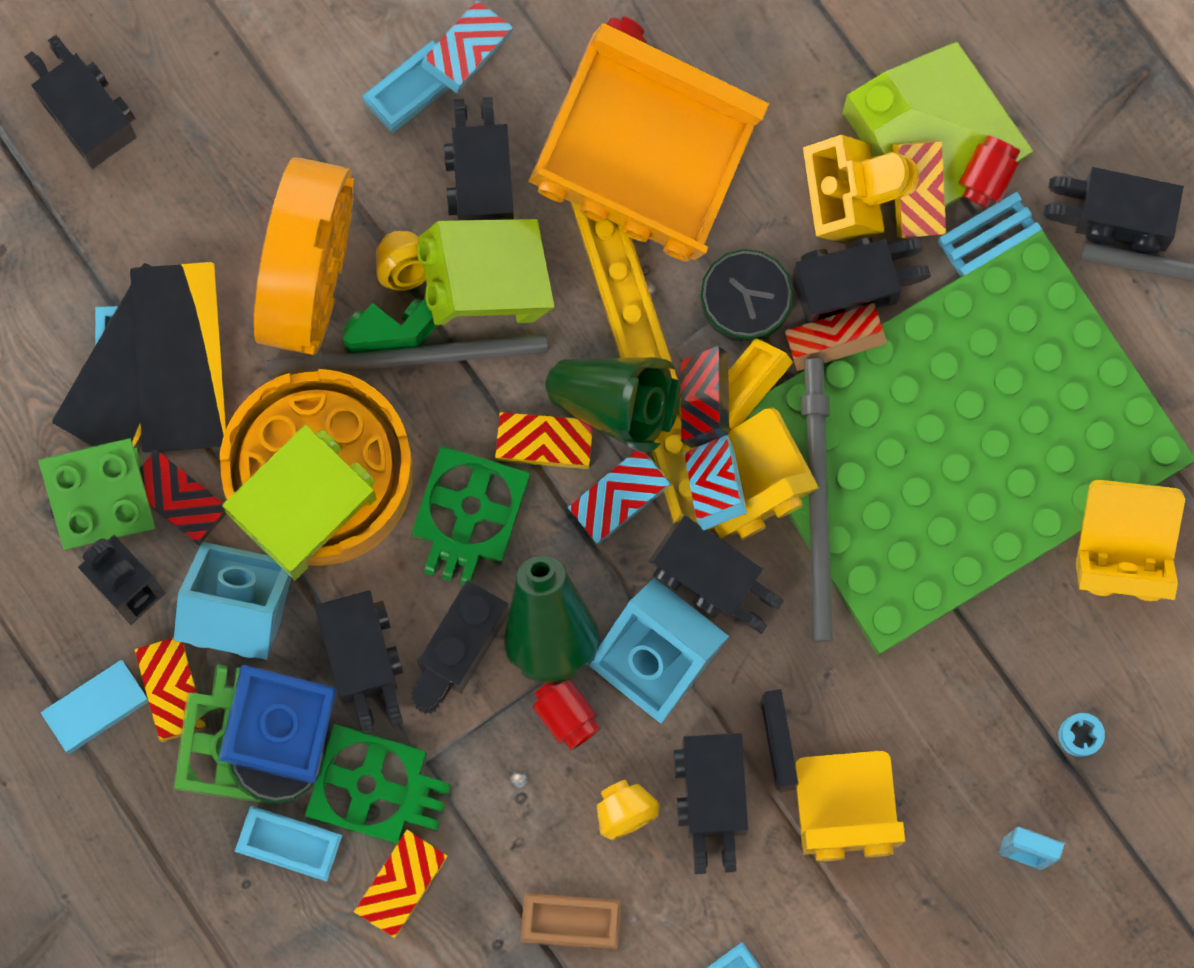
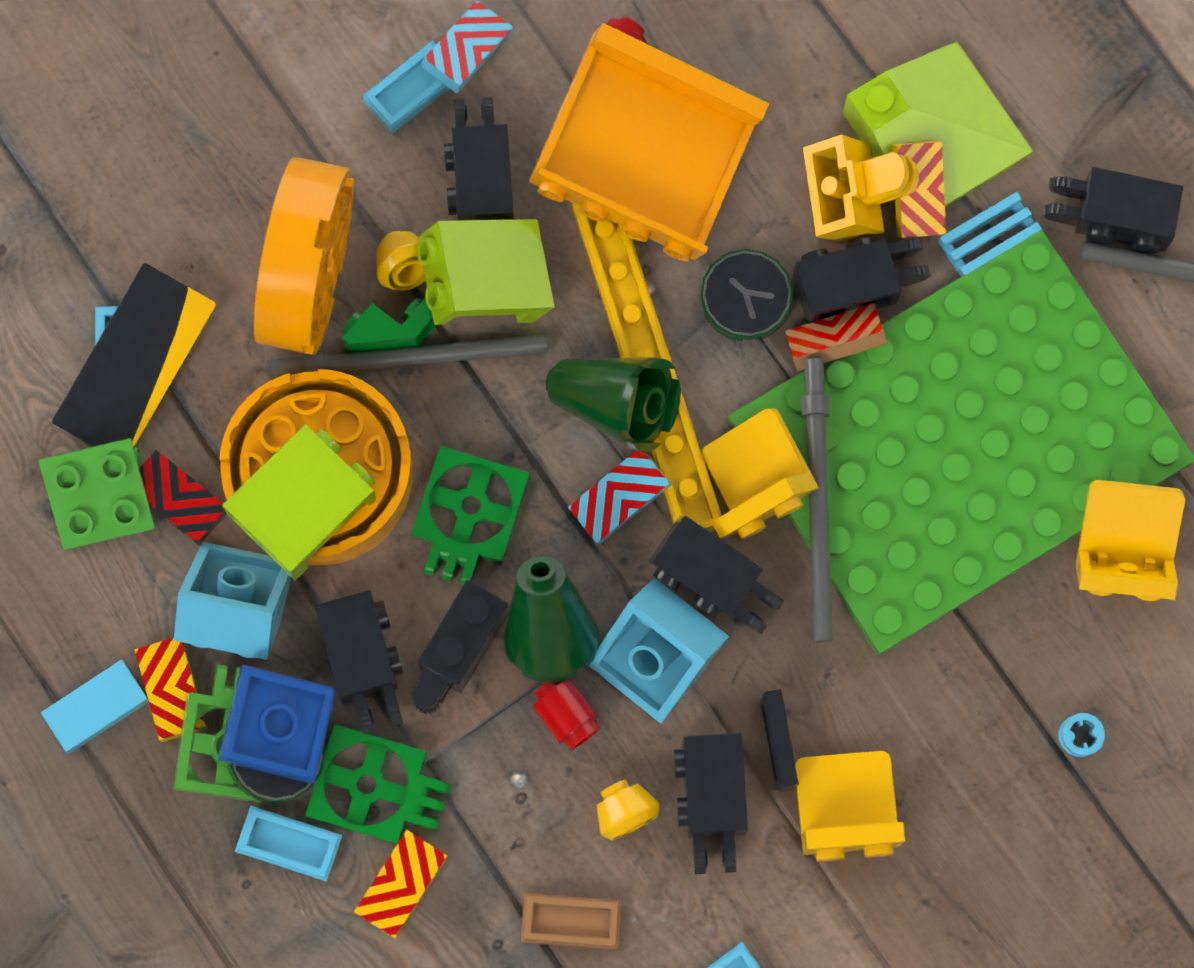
(80, 104): black hinge -> none
(120, 578): black hinge -> none
(178, 356): black sticker -> none
(543, 440): tile -> none
(704, 397): black tile -> none
(715, 482): medium azure tile -> none
(753, 378): yellow tile -> none
(989, 171): red brick -> none
(1031, 848): medium azure tile -> none

